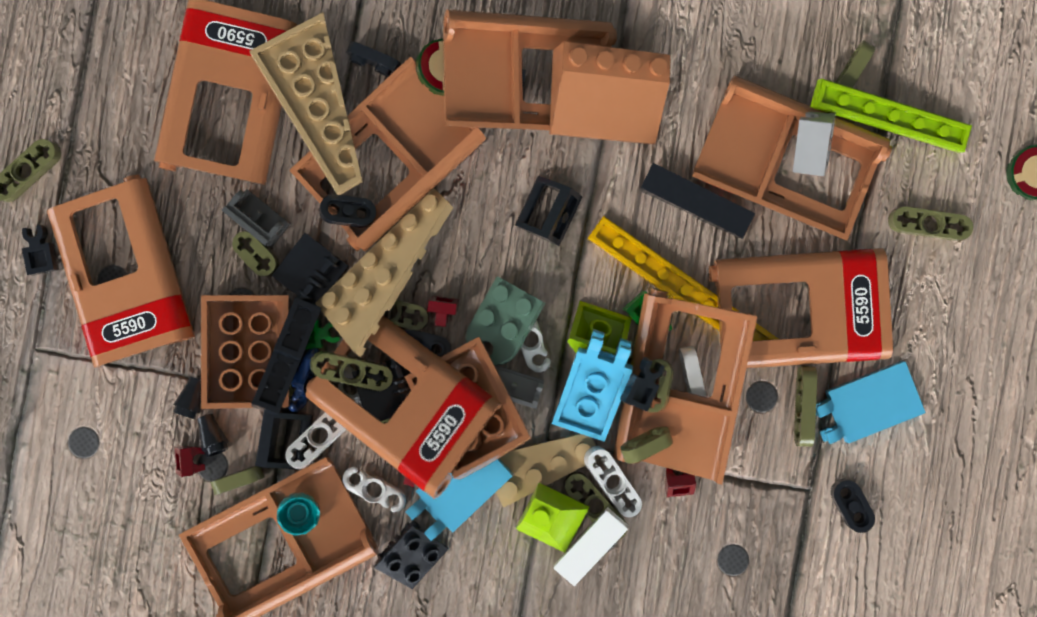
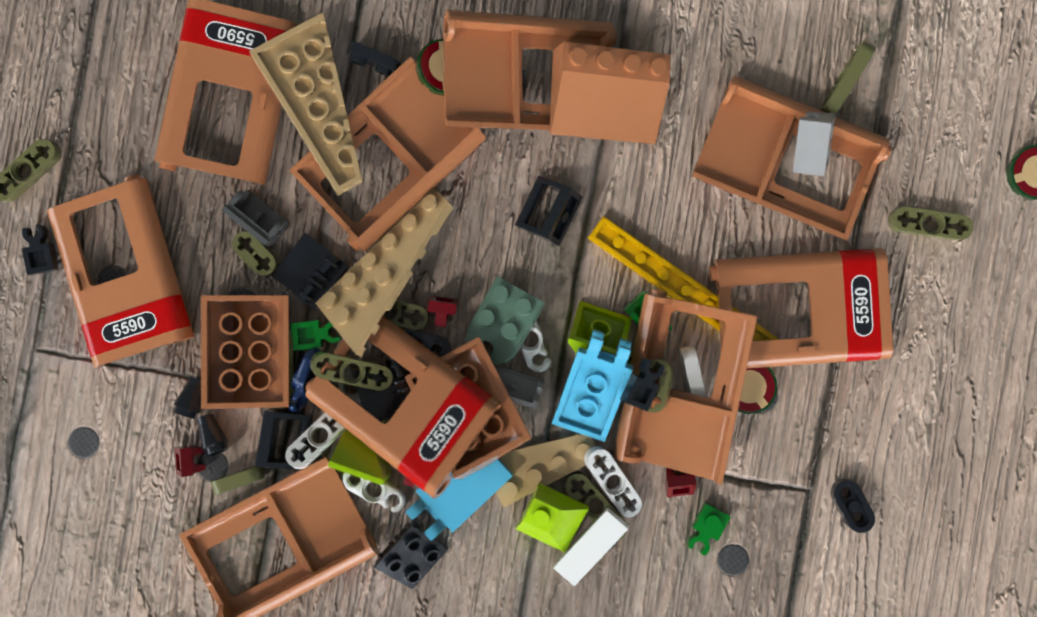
(286, 357): black slope -> none
(298, 513): teal hair -> none
(347, 210): black plate -> none
(359, 460): none -> lime slope
(646, 445): olive beam -> none
(697, 201): black slope -> none
(710, 524): none -> green plate
(758, 390): none -> tile
(805, 406): olive beam -> none
(870, 404): medium azure tile -> none
(890, 115): lime tile -> none

